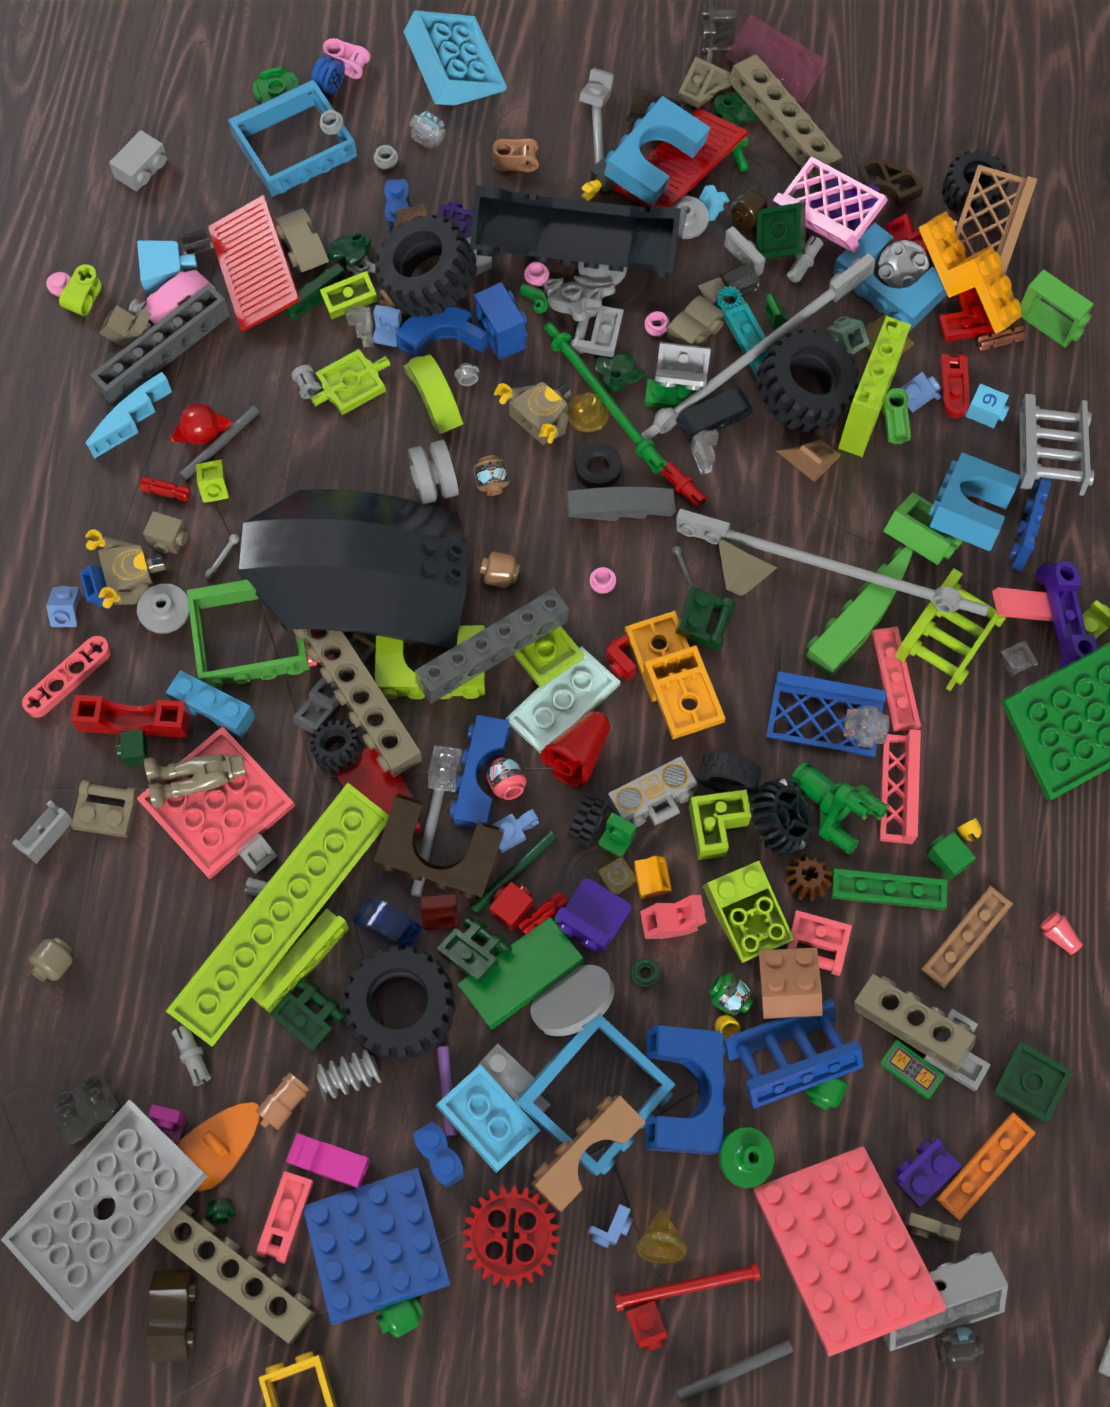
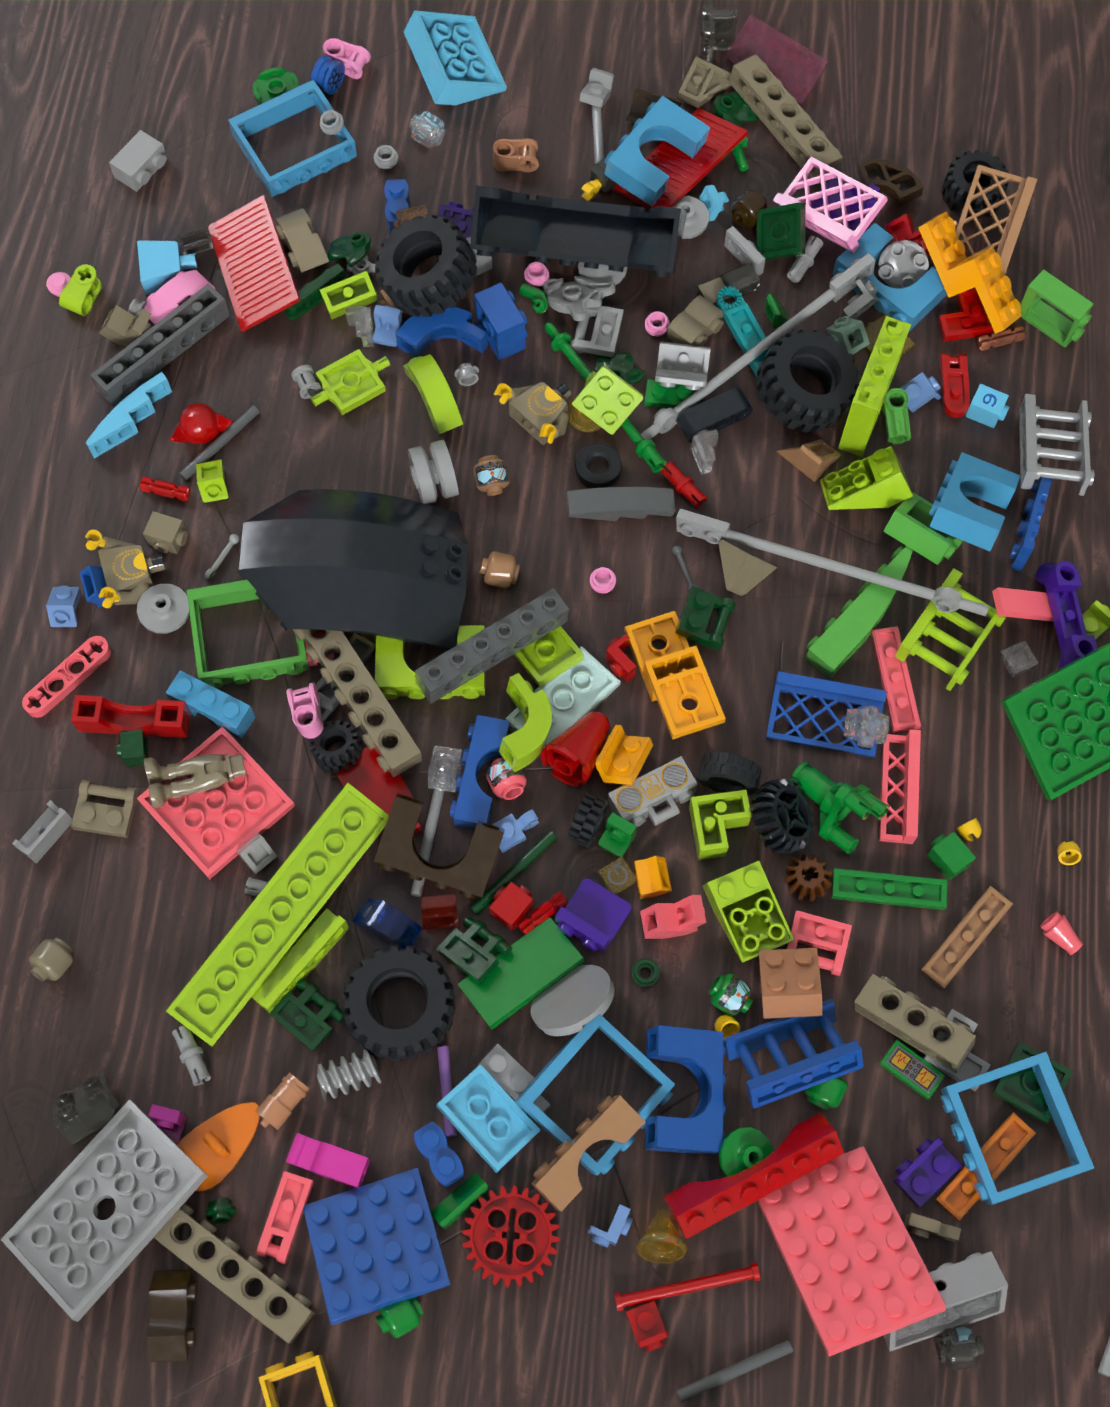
(305, 706): none -> bright pink piece
(460, 1200): none -> green slope
(526, 743): none -> lime arch
(607, 399): none -> lime bracket
(622, 757): none -> light orange bracket
(708, 1202): none -> red arch
(860, 303): none -> light grey bracket
(867, 483): none -> lime slope
(1058, 1108): none -> dark azure window
(1072, 858): none -> yellow hinge

